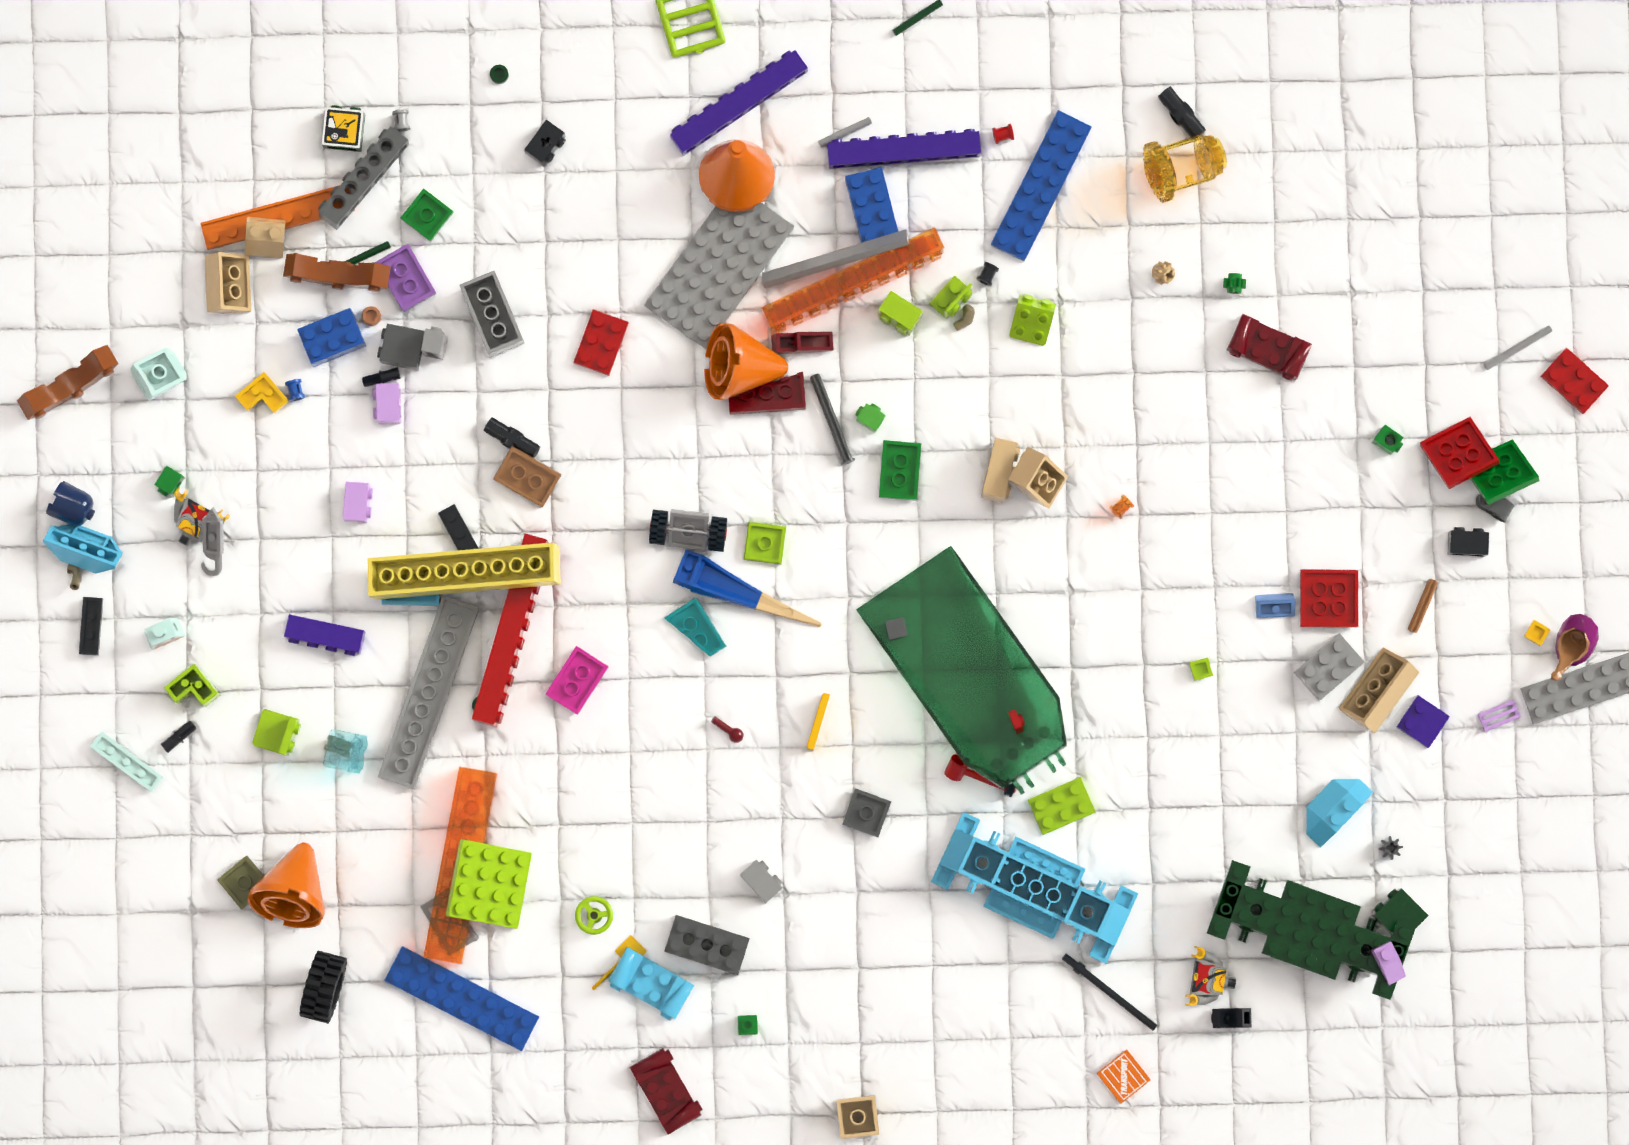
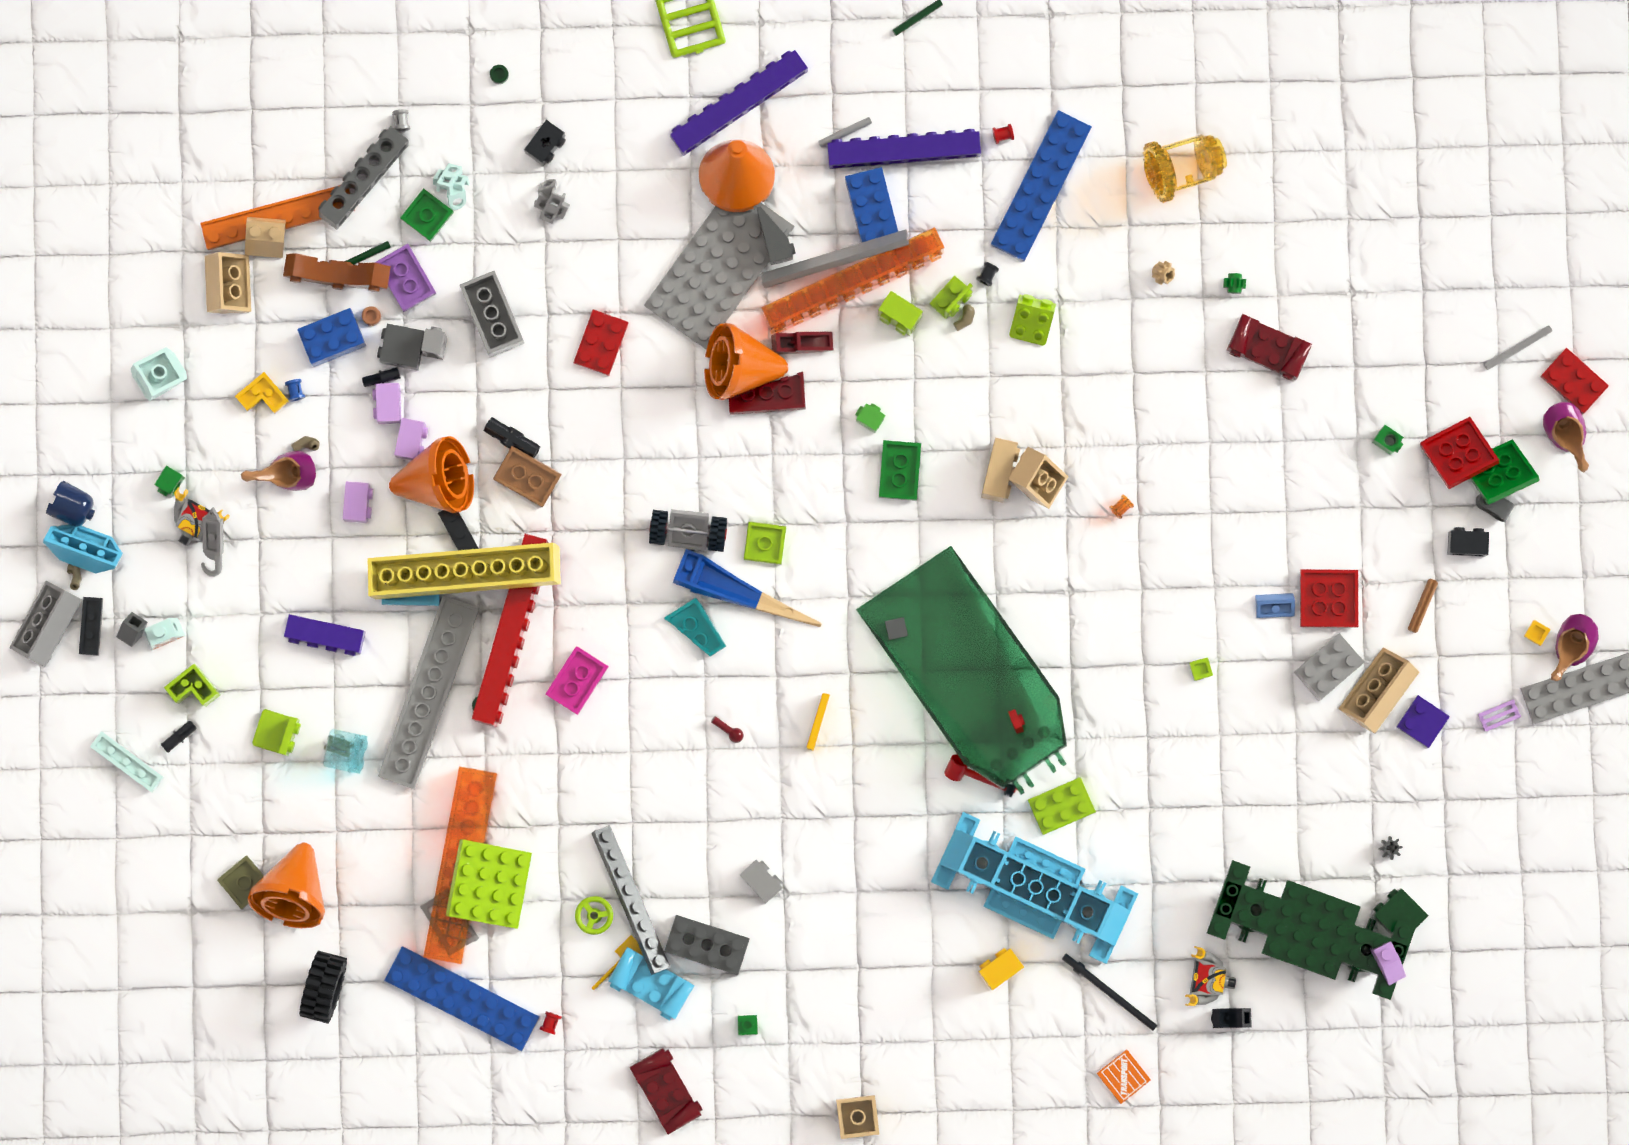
(45, 623): none -> light grey slope
(69, 384): dark orange brick -> none
(131, 629): none -> dark grey brick
(289, 471): none -> hat
(306, 442): none -> dark tan arm
(343, 128): piece -> none
(410, 439): none -> lavender brick
(437, 477): none -> orange cone
(454, 187): none -> light aqua piece
(548, 194): none -> light grey piece
(550, 1022): none -> red bush
(630, 900): none -> plate
(776, 241): none -> dark grey slope
(831, 419): dark grey axle -> none
(866, 813): dark grey plate -> none
(1000, 969): none -> yellow brick
(1181, 112): black piece -> none
(1334, 808): medium azure wedge -> none
(1567, 430): none -> hat

